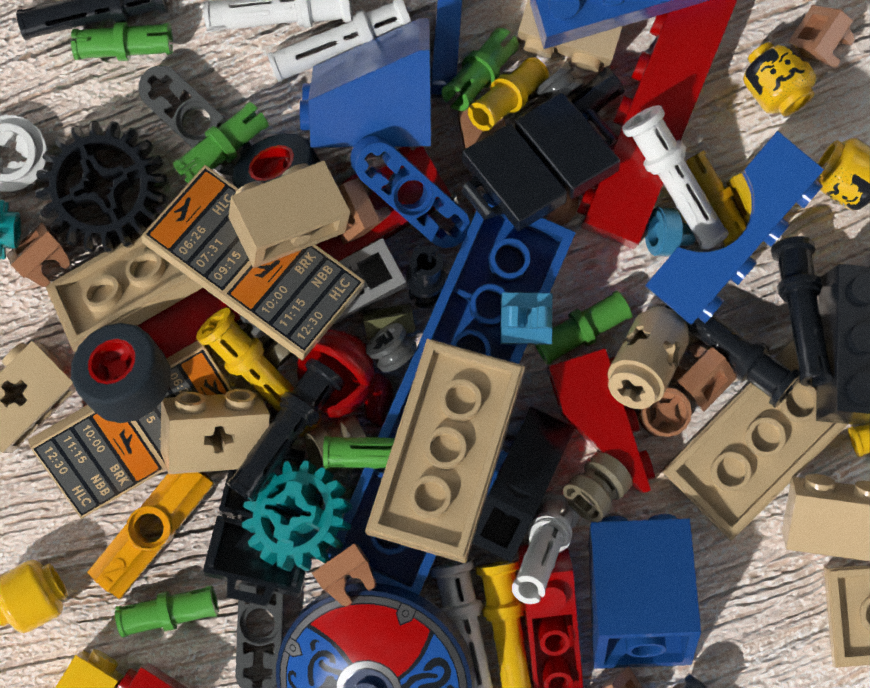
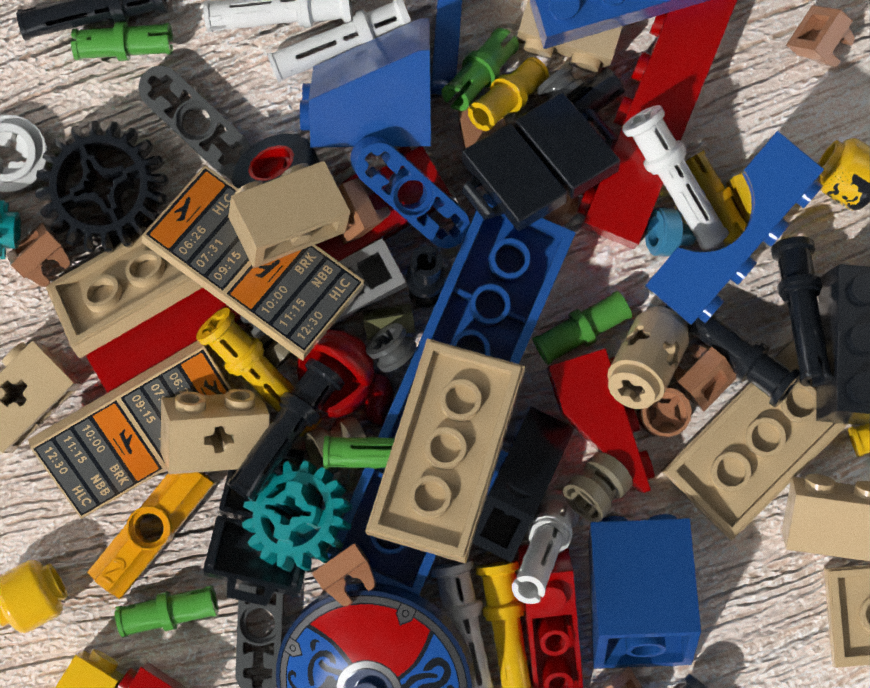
(120, 372): black wheel -> none
(222, 142): bright green pin -> none
(526, 318): dark azure tile -> none
(779, 78): yellow head -> none

